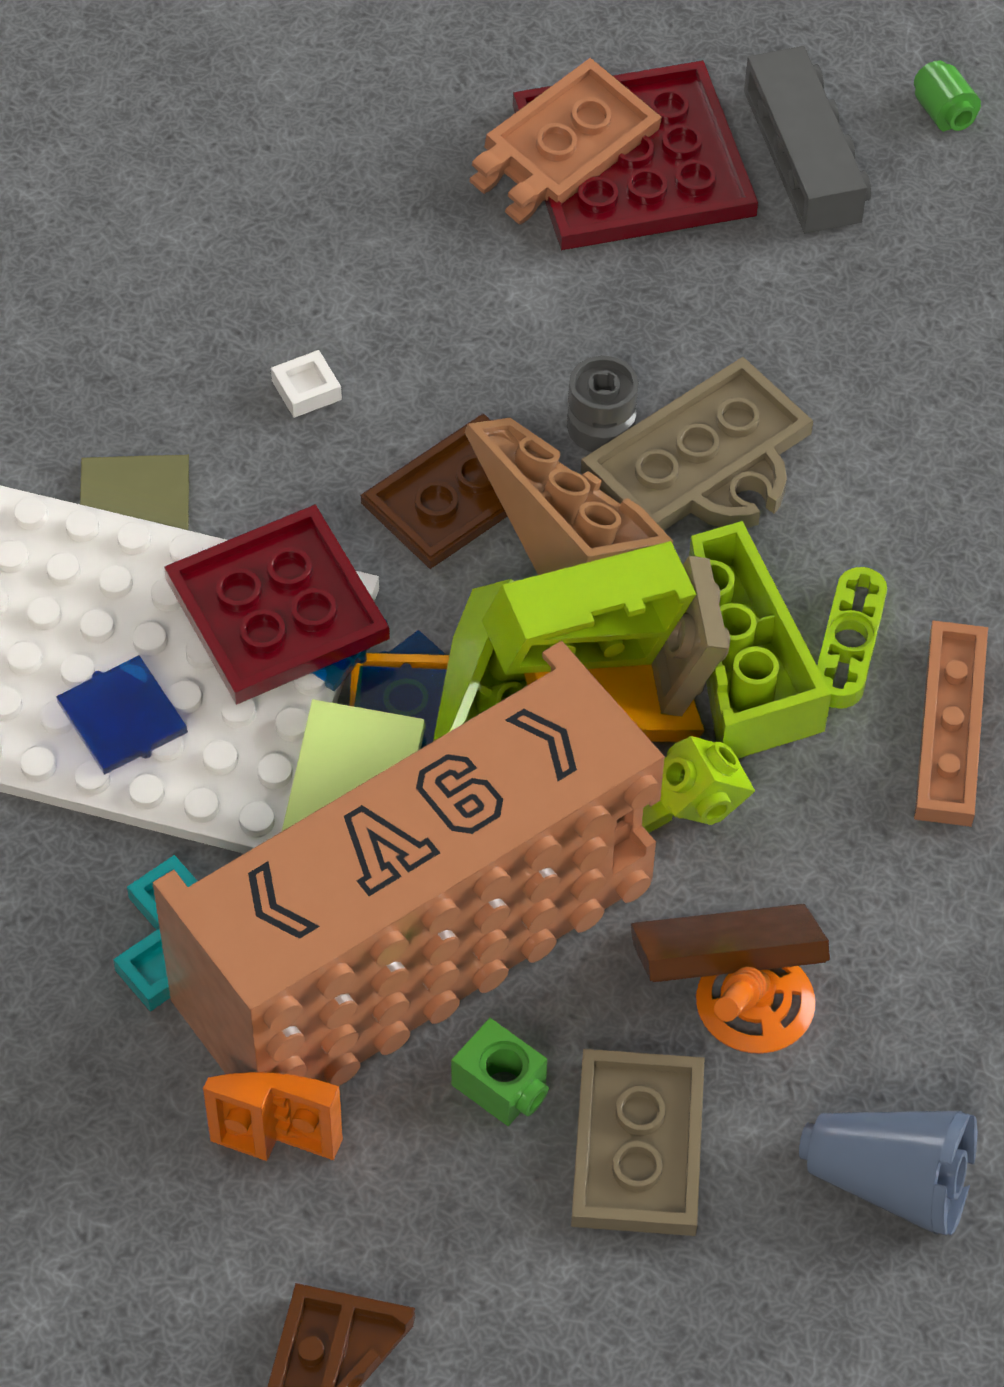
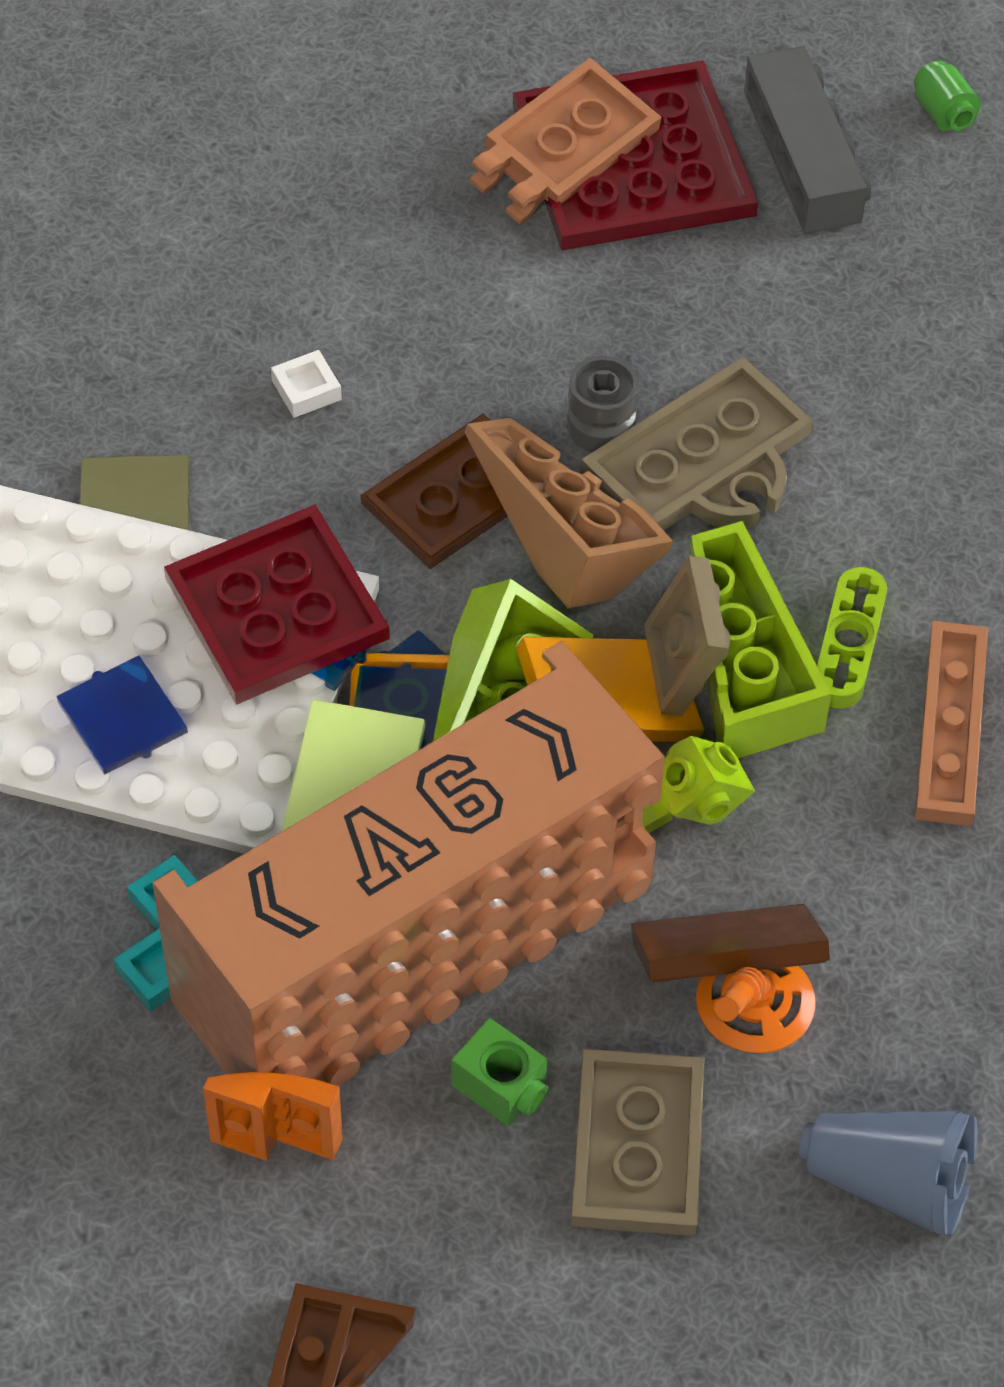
(602, 610): lime wedge -> none

